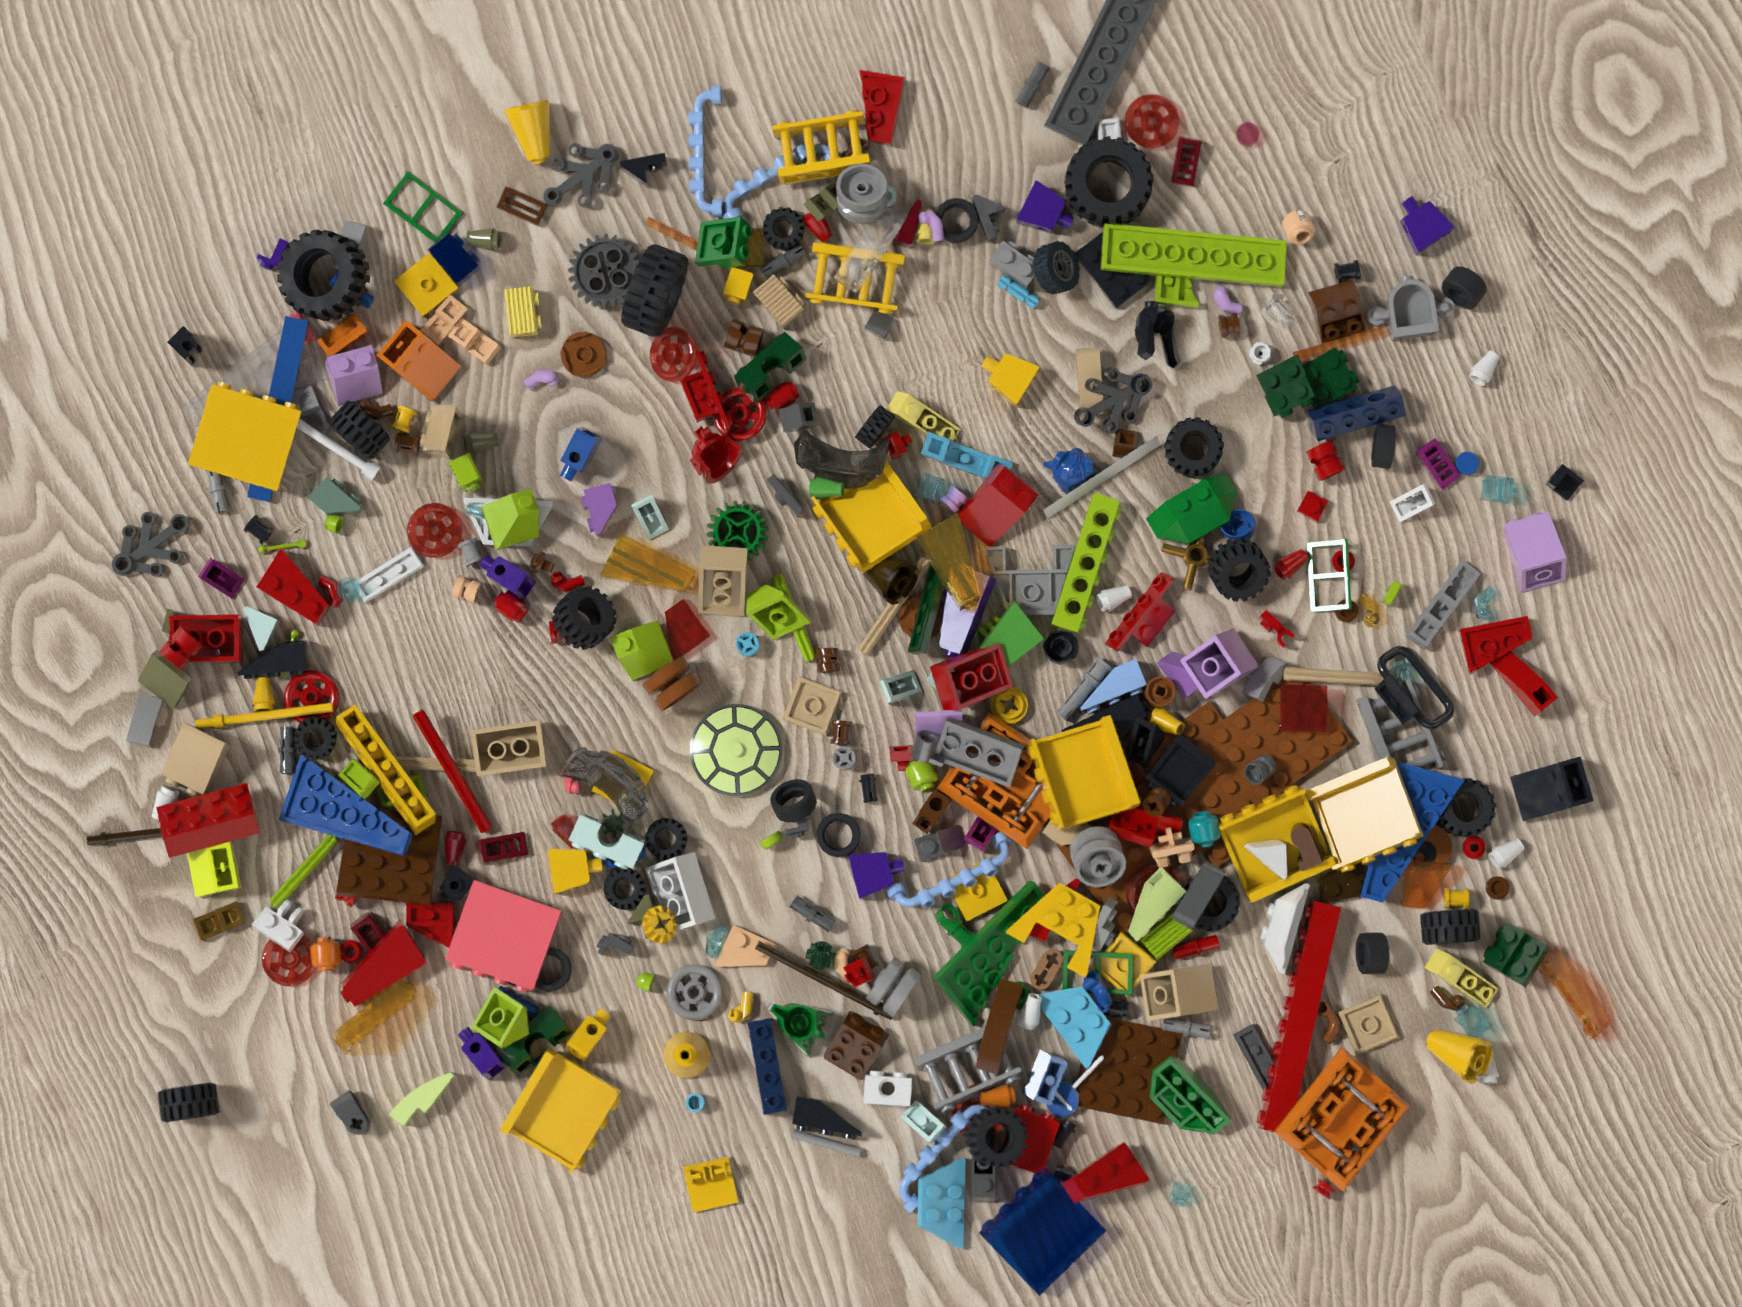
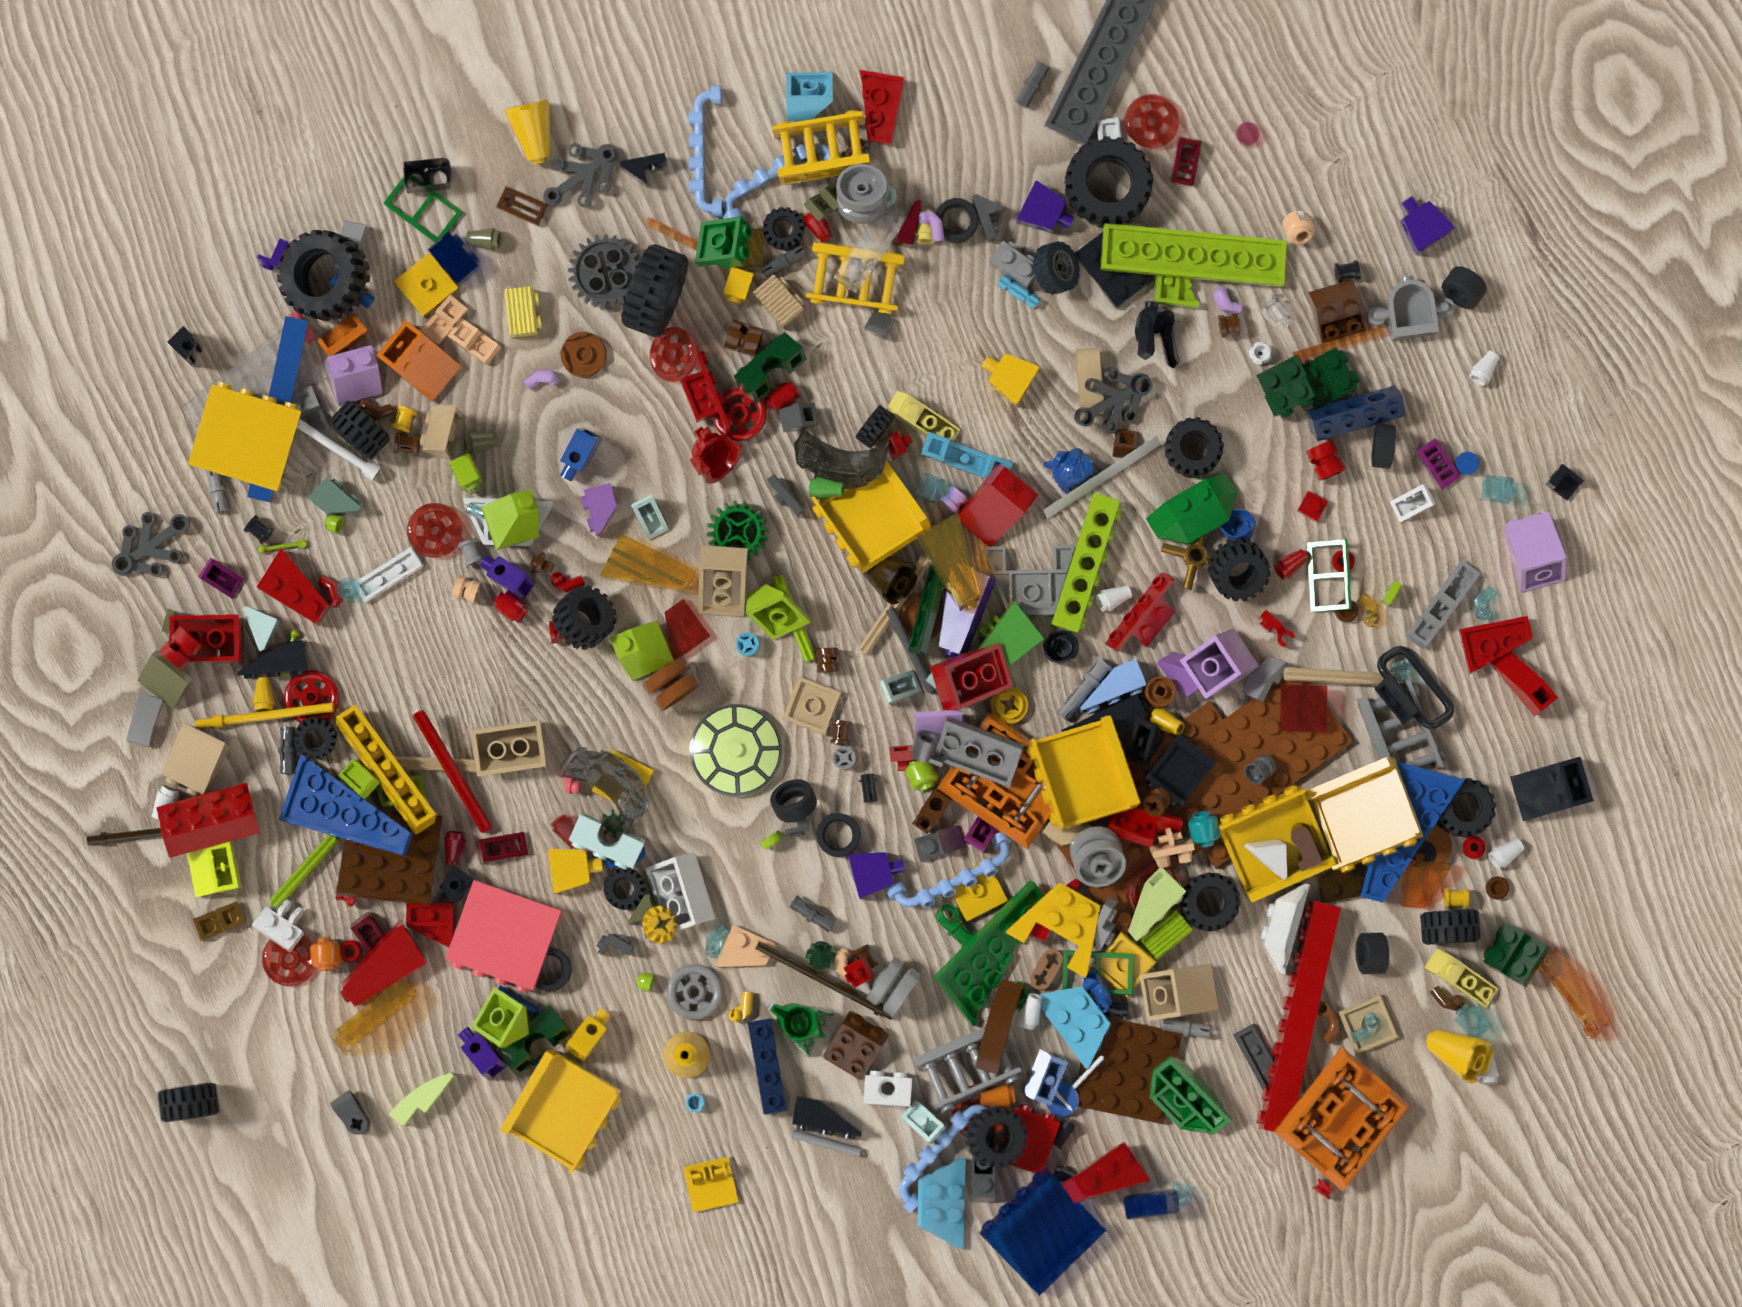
(418, 167): none -> black piece
(666, 824): black tyre -> none
(807, 94): none -> medium azure slope
(915, 659): none -> dark grey bar
(1151, 1204): none -> clear blue brick
(1196, 947): red axle -> none
(1198, 894): dark grey beam -> none
(1368, 1030): none -> clear light blue arm

